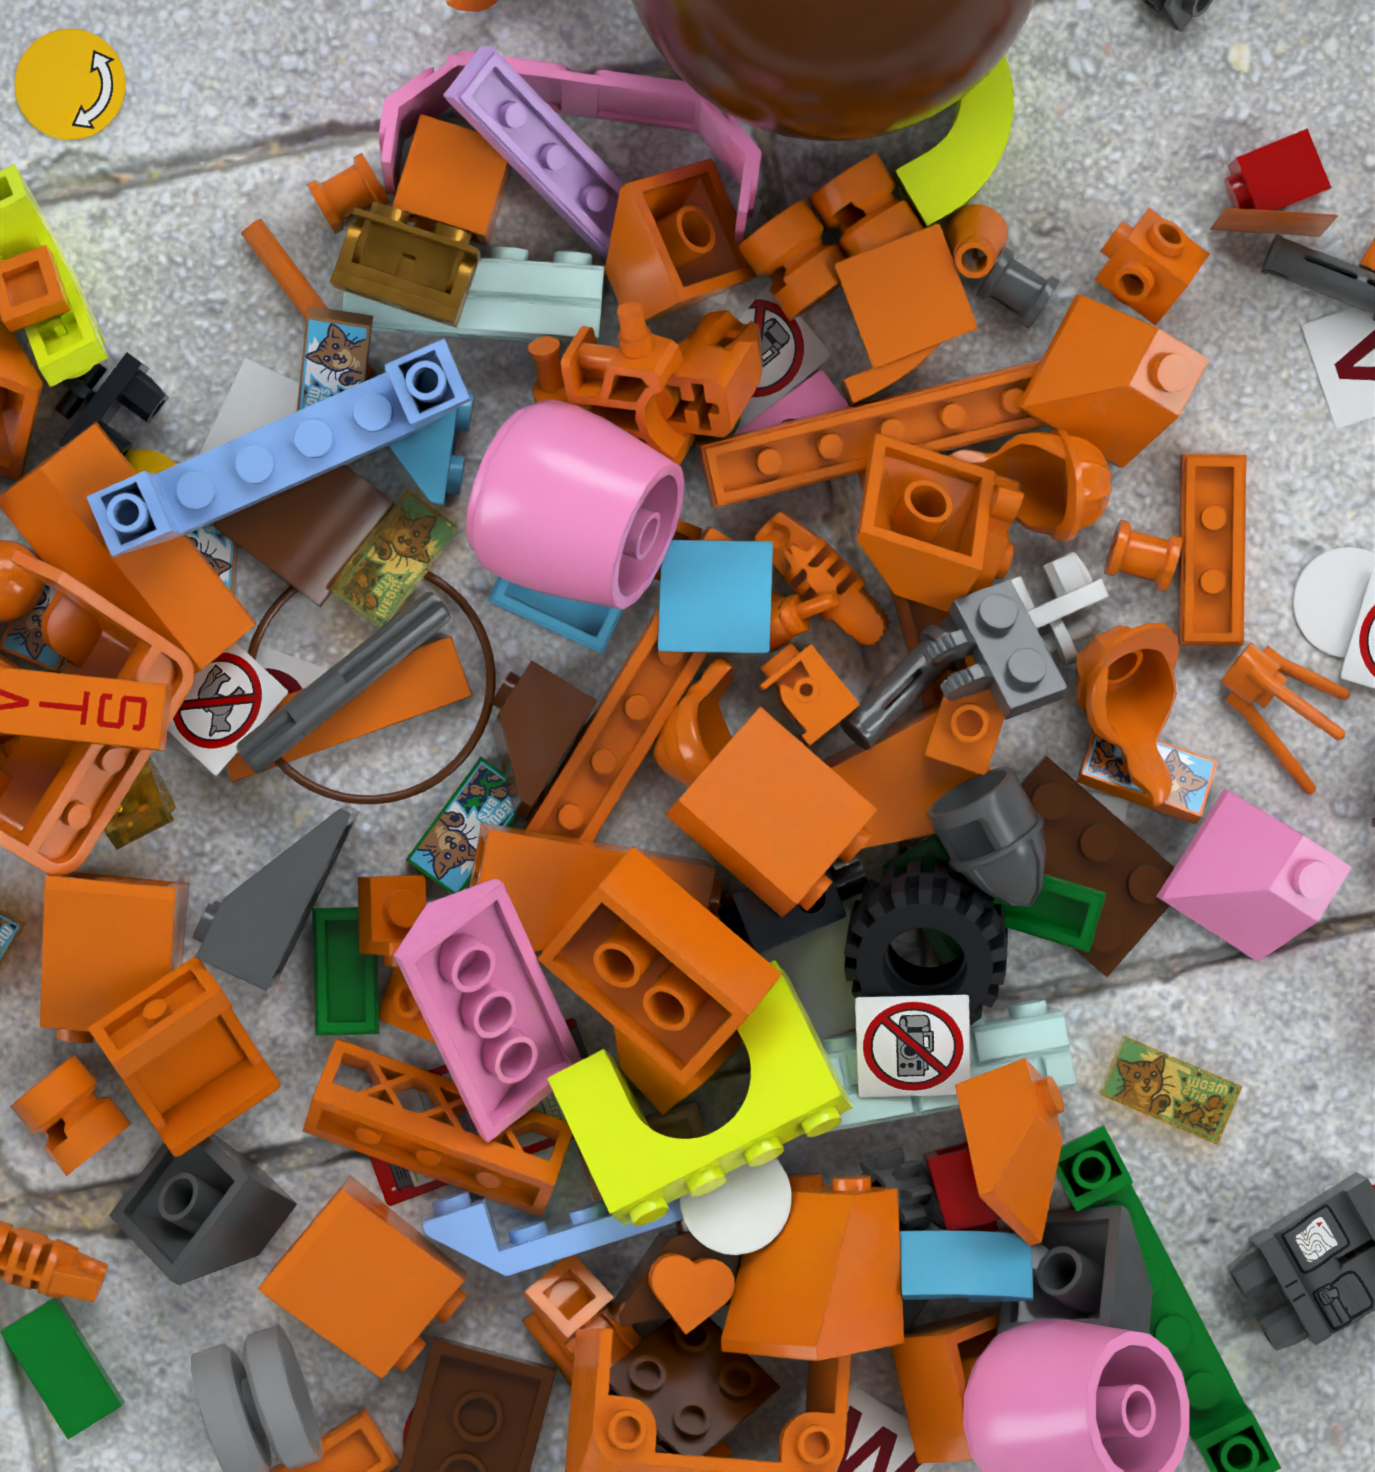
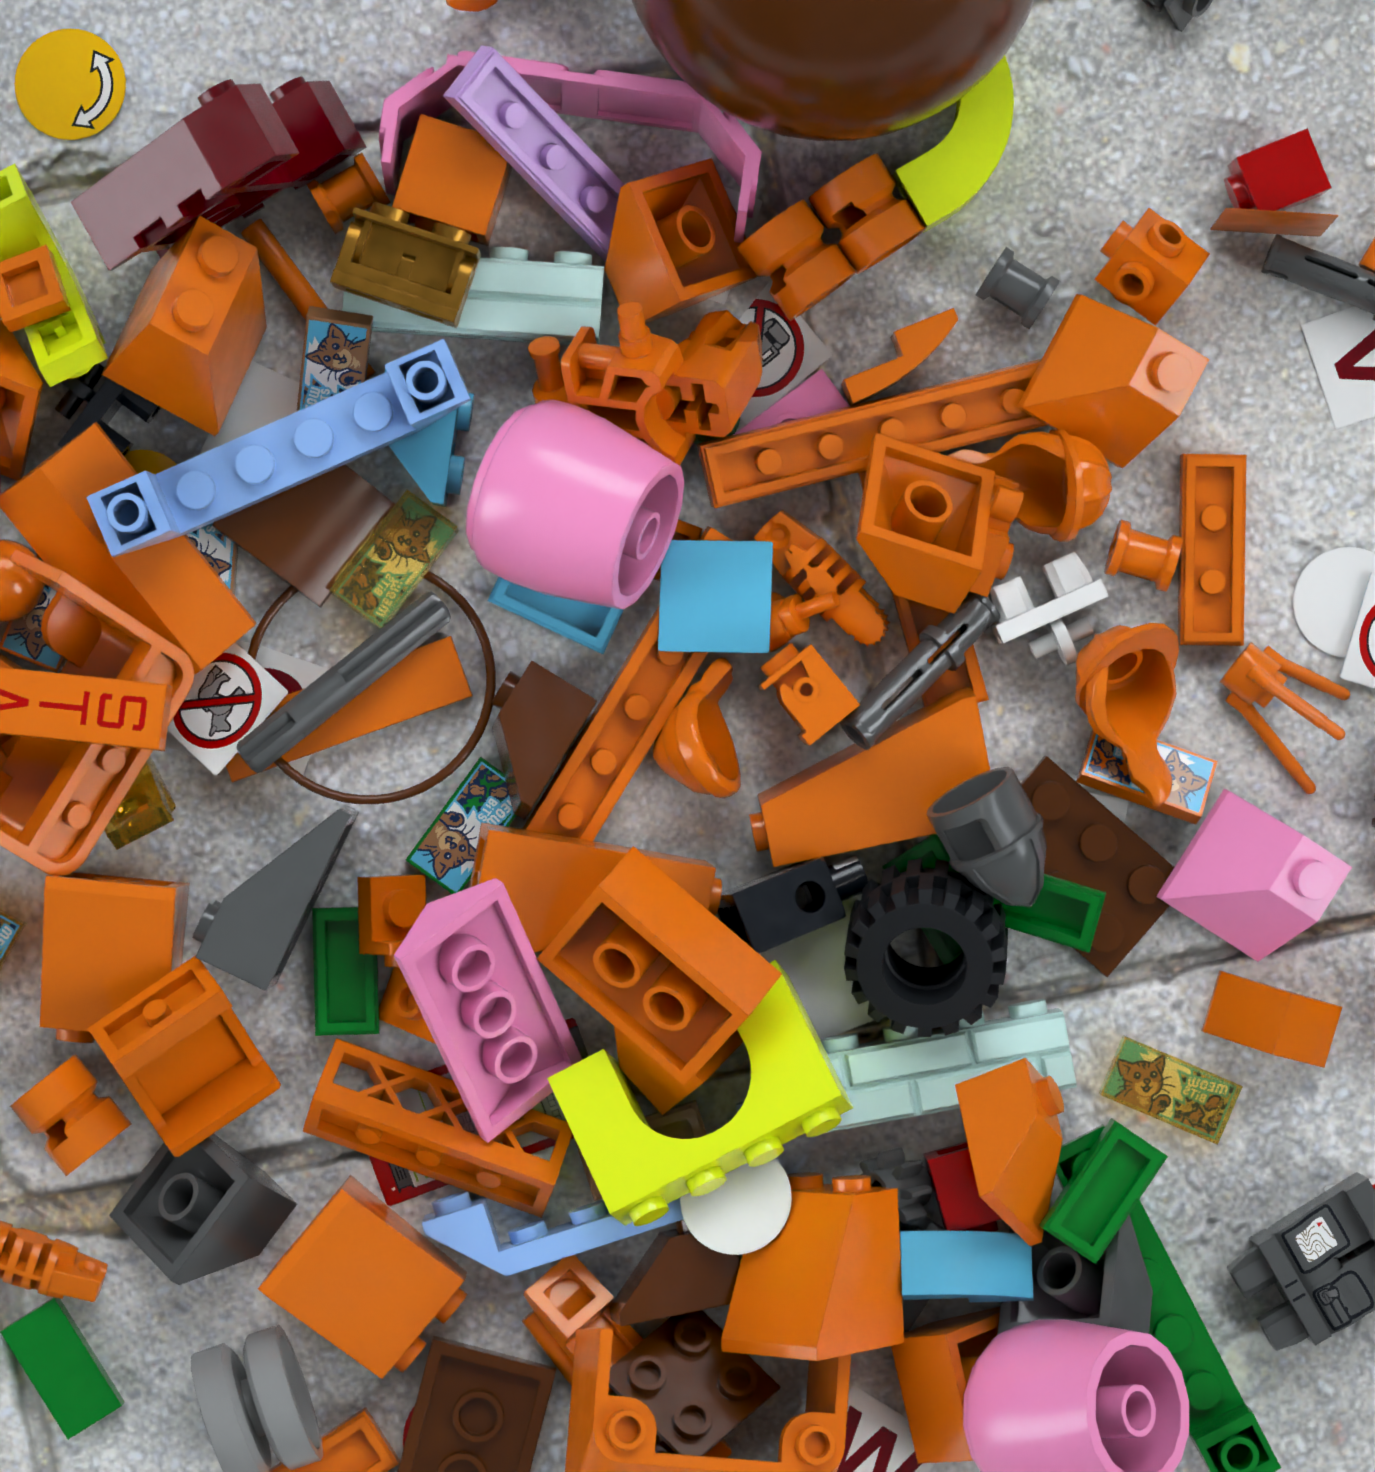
(194, 327): none -> orange slope
(218, 165): none -> dark red wedge
(689, 1288): orange tile -> none
(774, 814): orange brick -> none
(906, 296): orange sticker -> none
(912, 1045): sticker -> none
(966, 731): orange bracket -> none
(975, 239): orange cone -> none
(1006, 652): hinge -> none
(1103, 1191): none -> green tile
(1271, 1019): none -> orange slope

